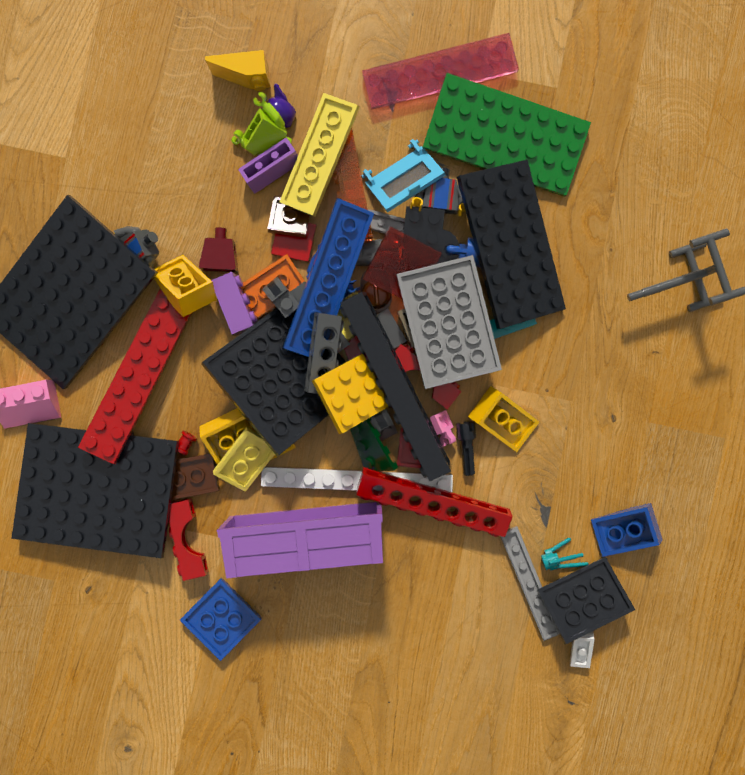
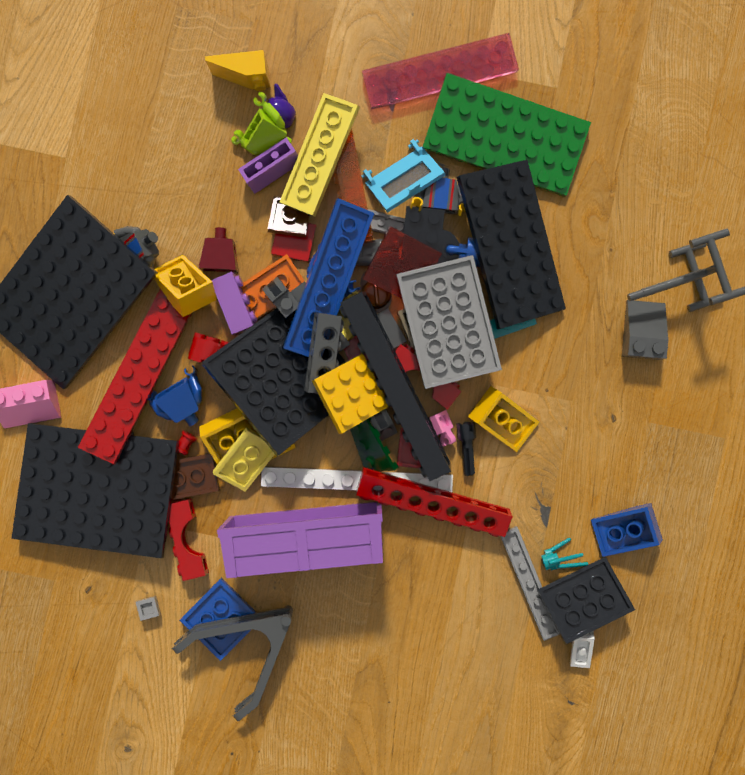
(148, 608): none -> light grey plate
(179, 400): none -> blue torso
(204, 348): none -> red brick
(271, 623): none -> dark grey piece
(645, 330): none -> dark grey slope

